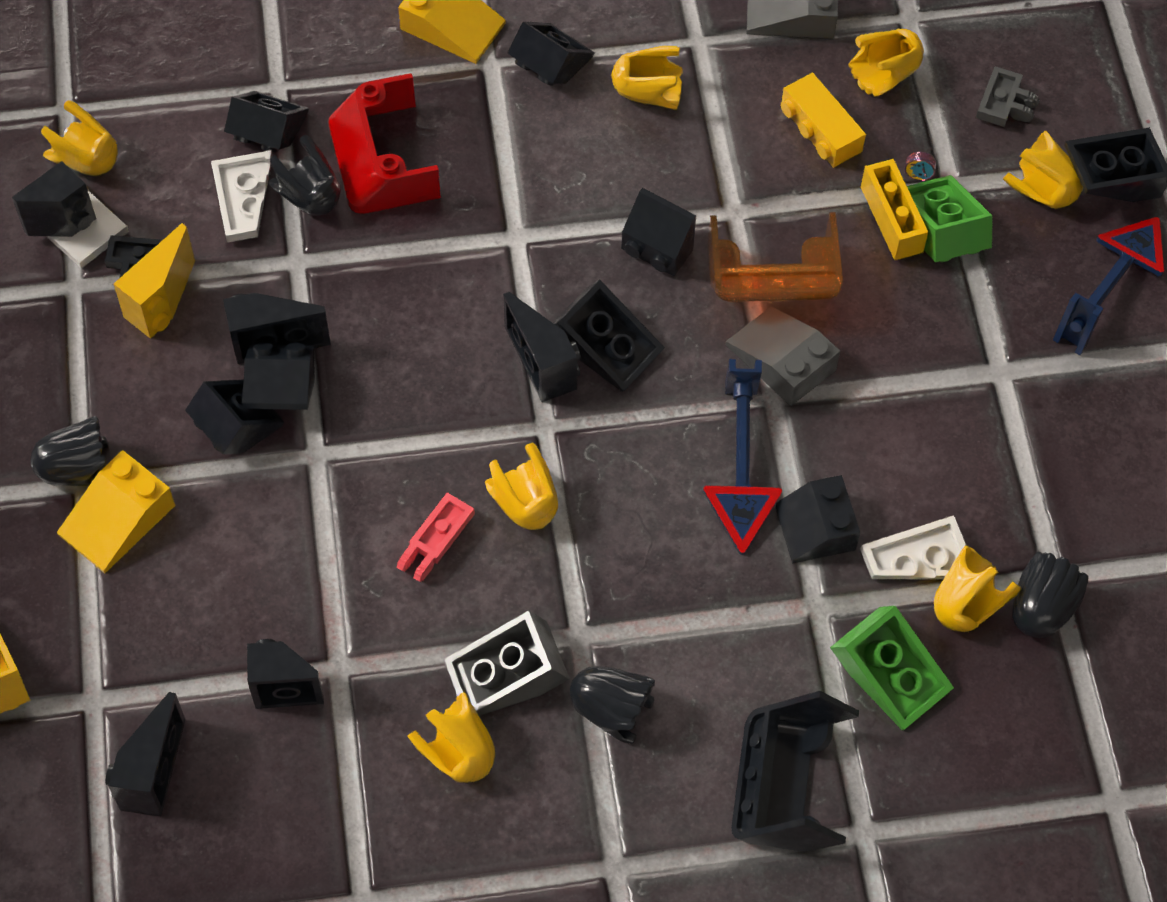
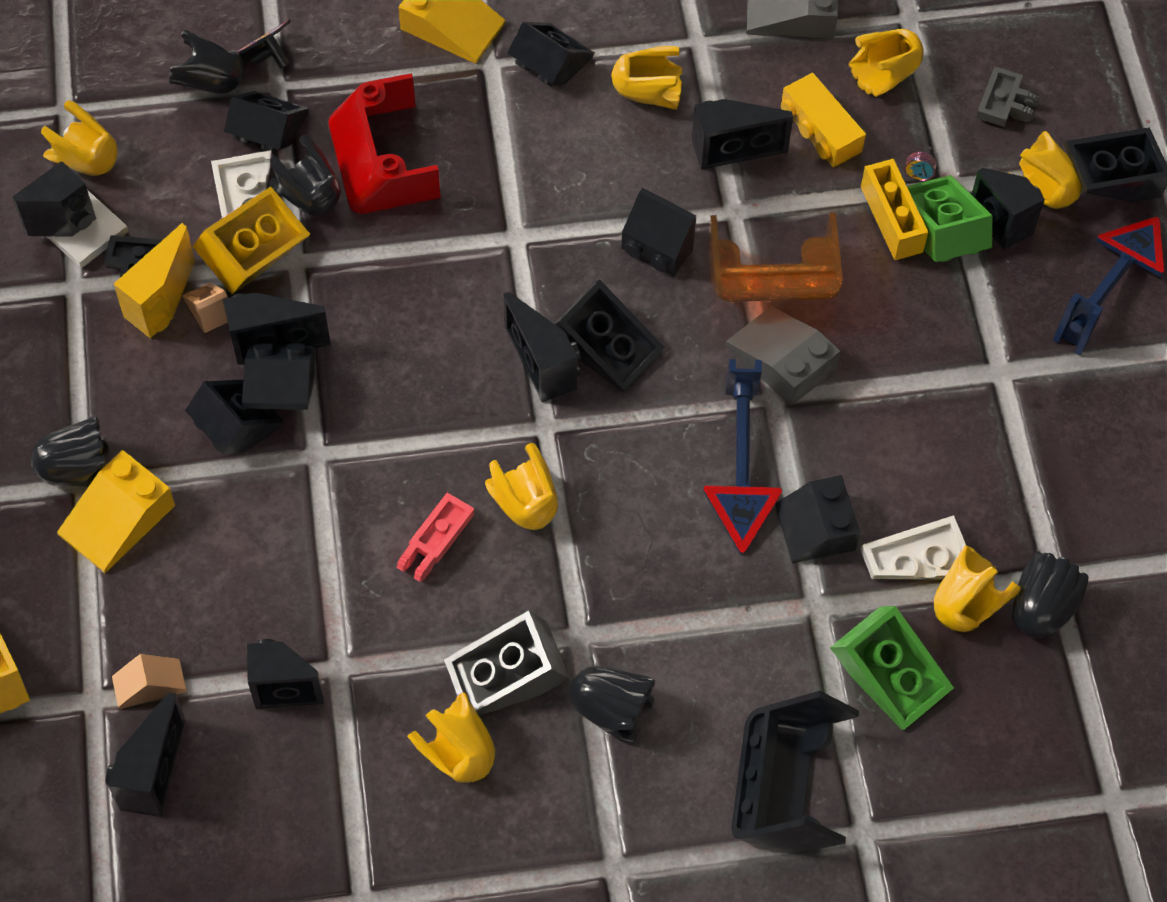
(148, 680): none -> light nougat slope
(207, 306): none -> light nougat slope
(209, 66): none -> black hair
(250, 240): none -> yellow slope
(270, 49): none -> black shield
(738, 132): none -> black slope
(1011, 201): none -> black slope

